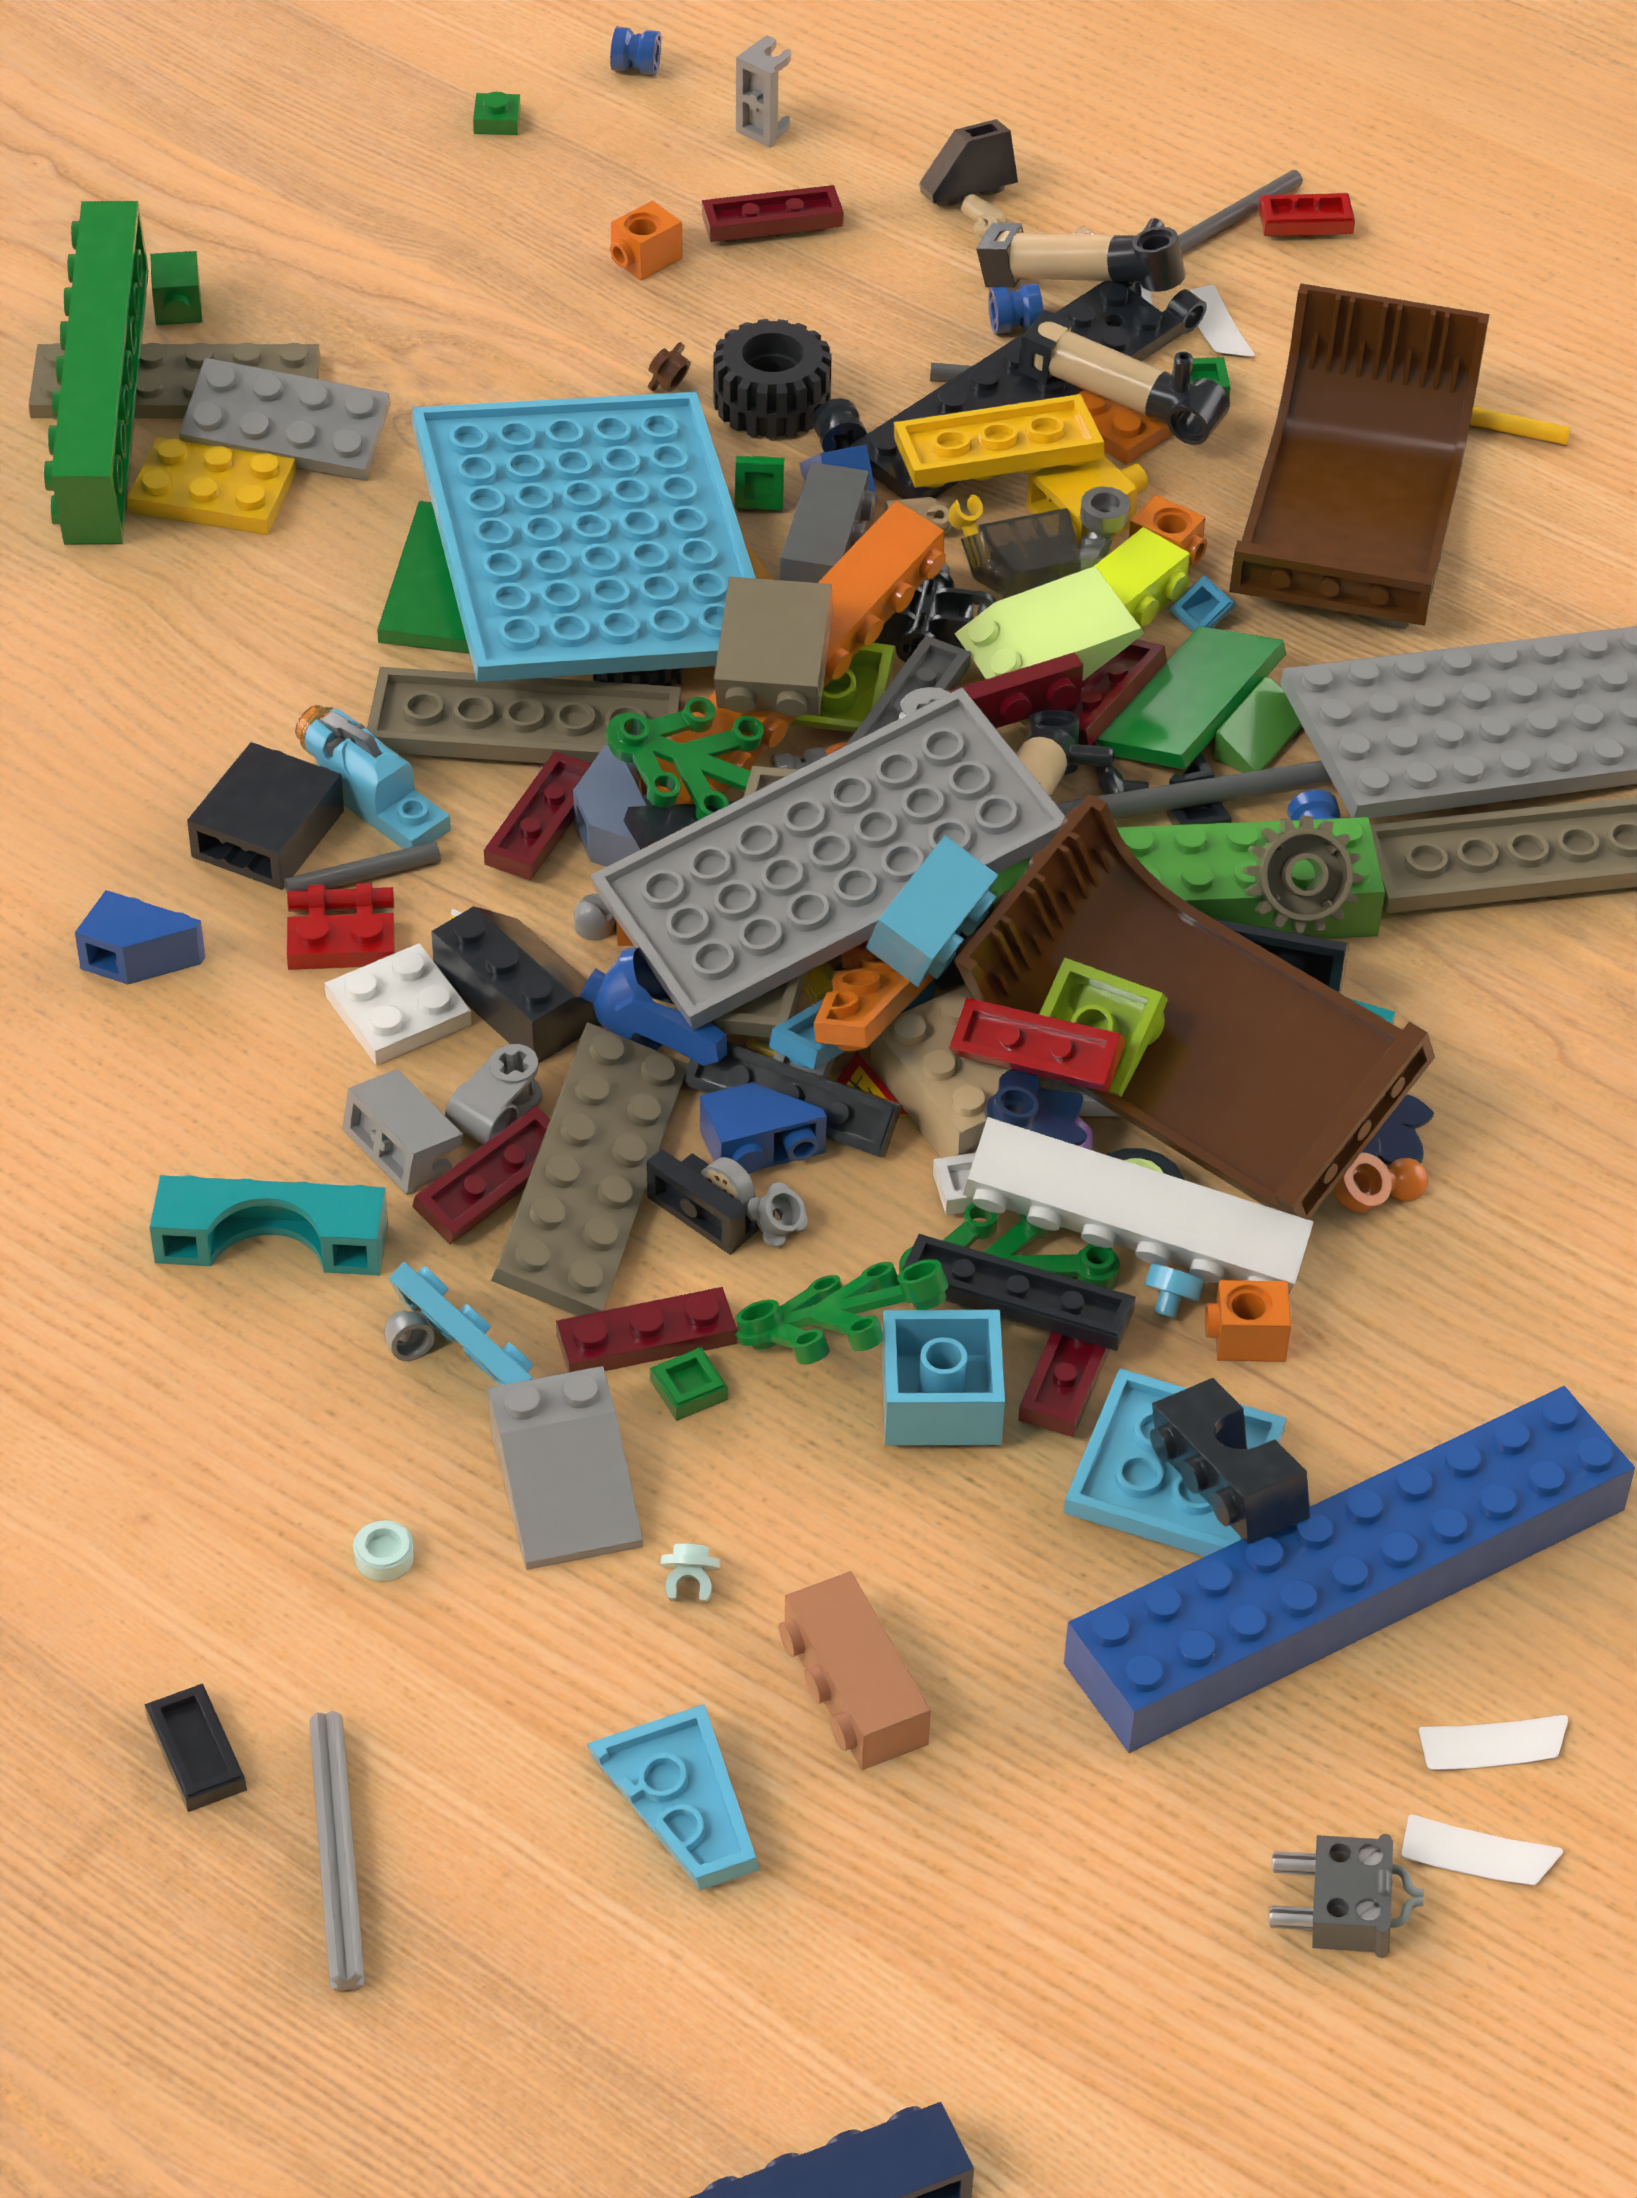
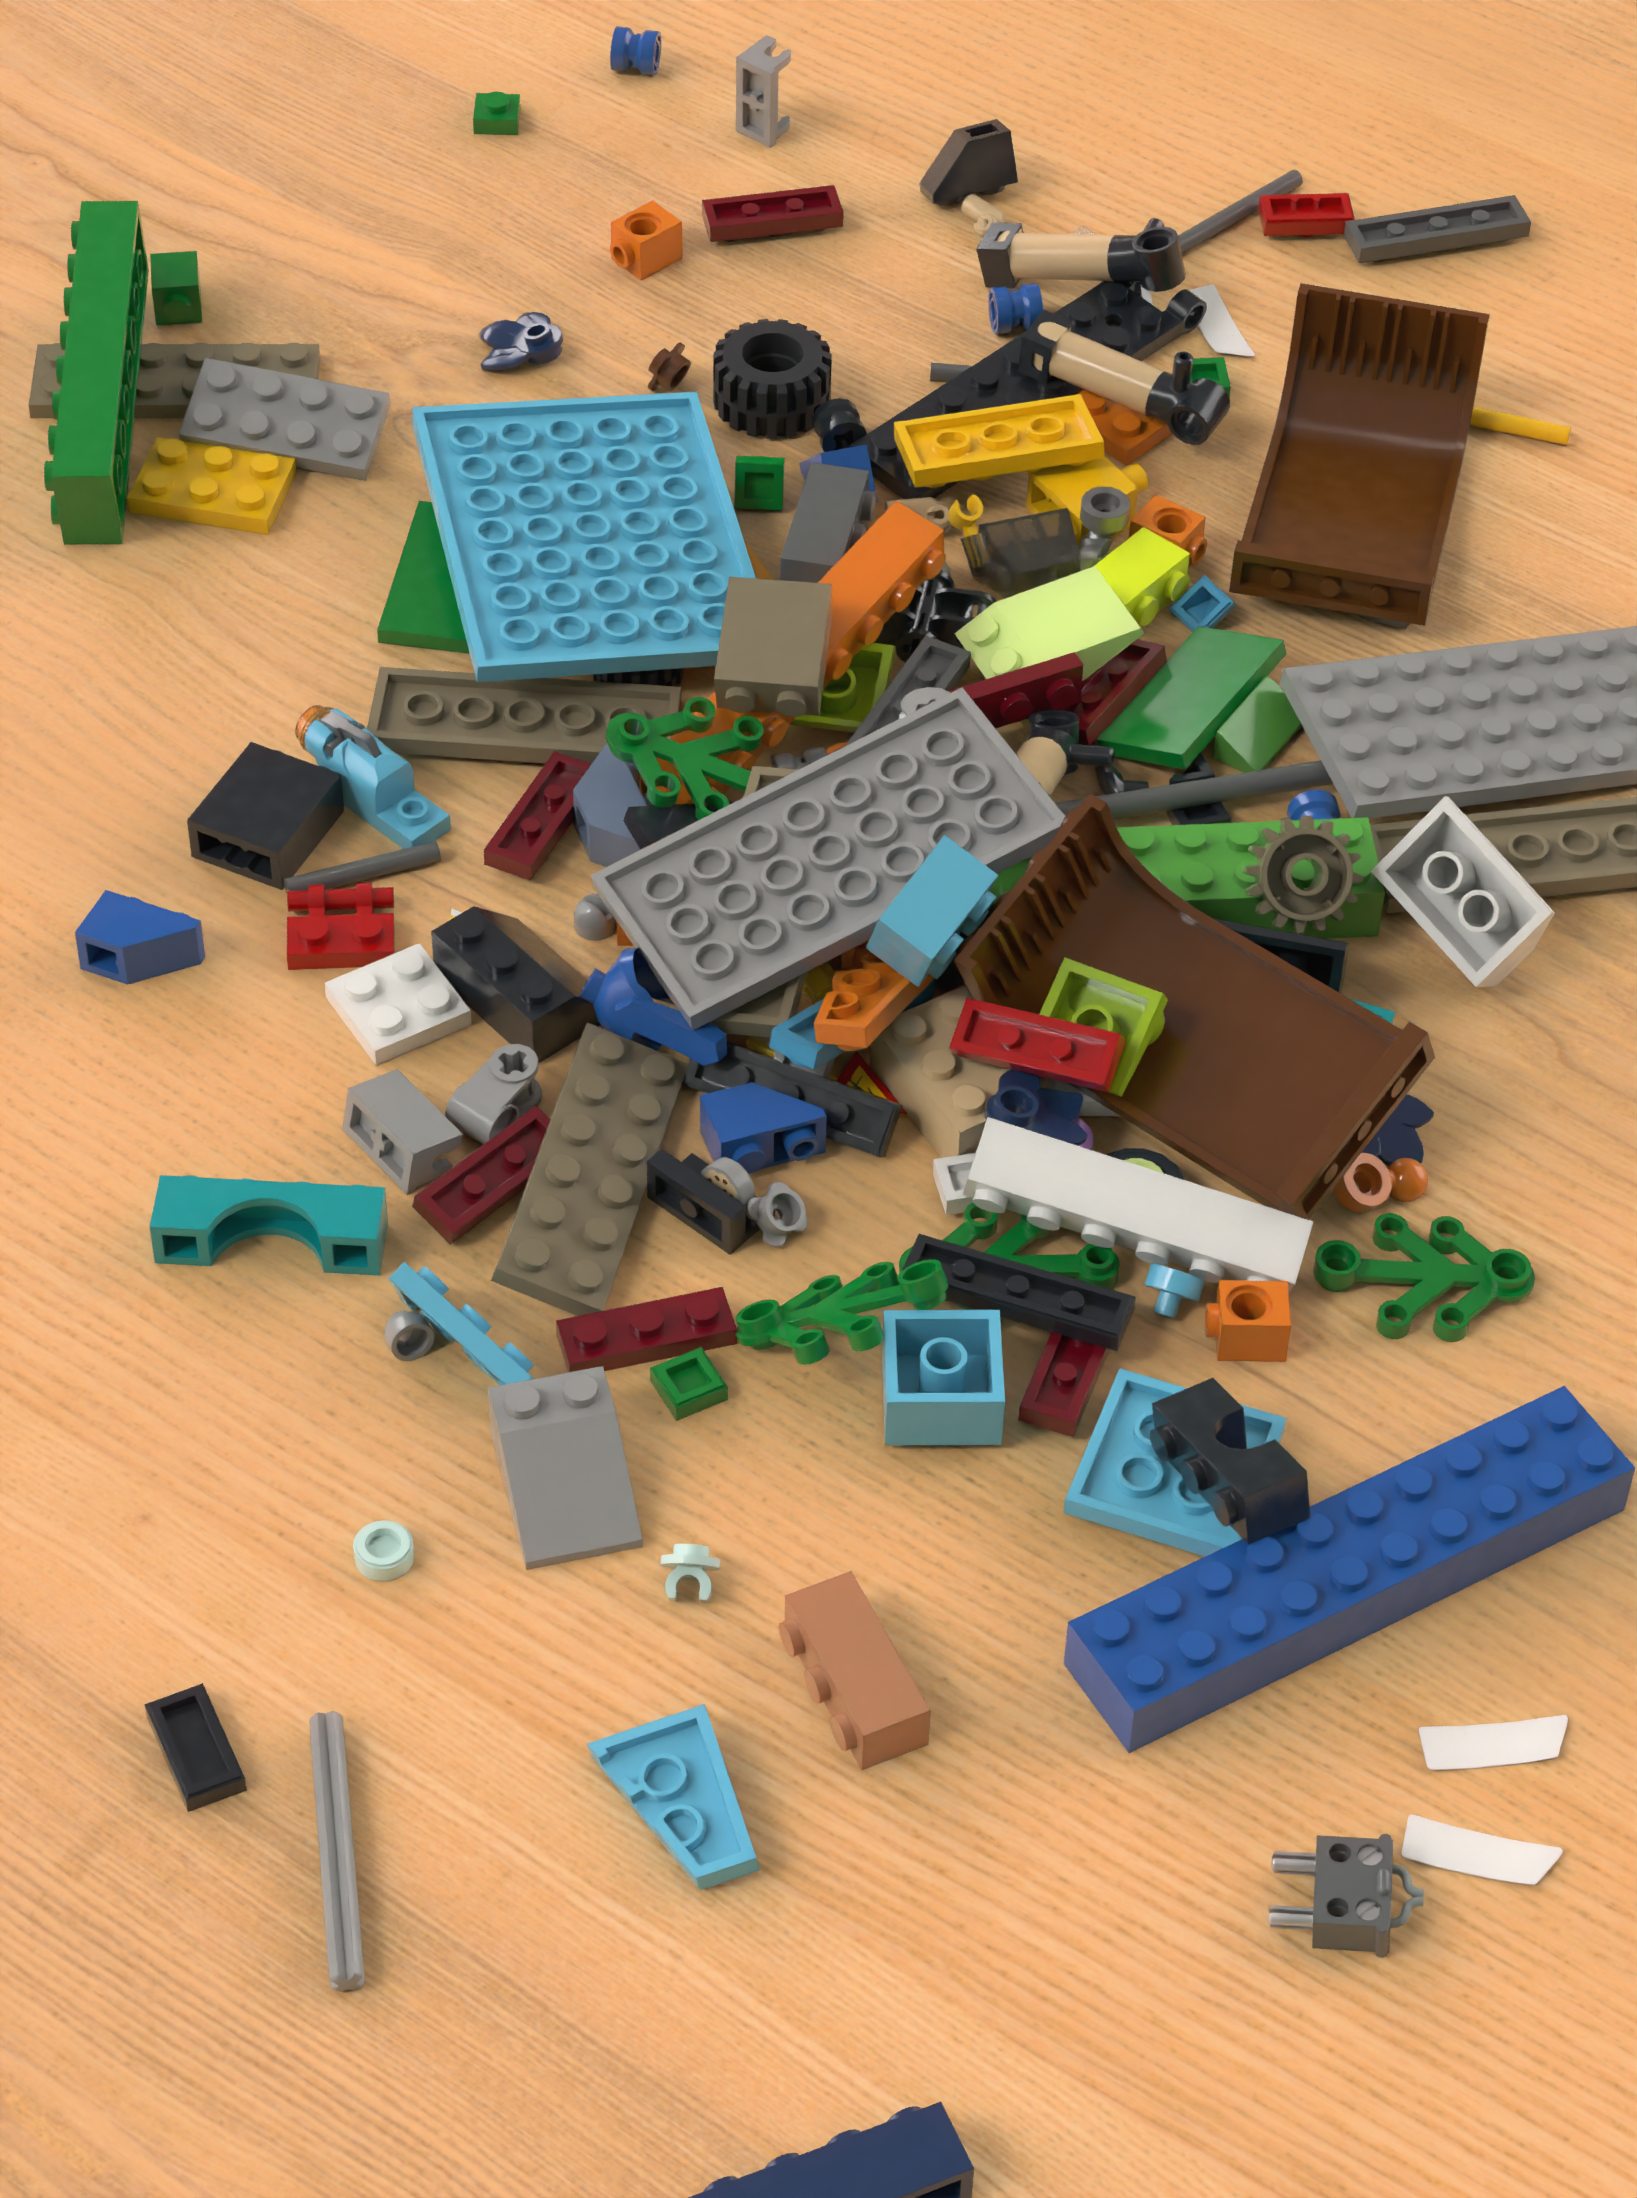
(523, 340): none -> dark blue plate
(1437, 229): none -> dark grey plate
(1465, 895): none -> white slope
(1494, 1275): none -> green plant

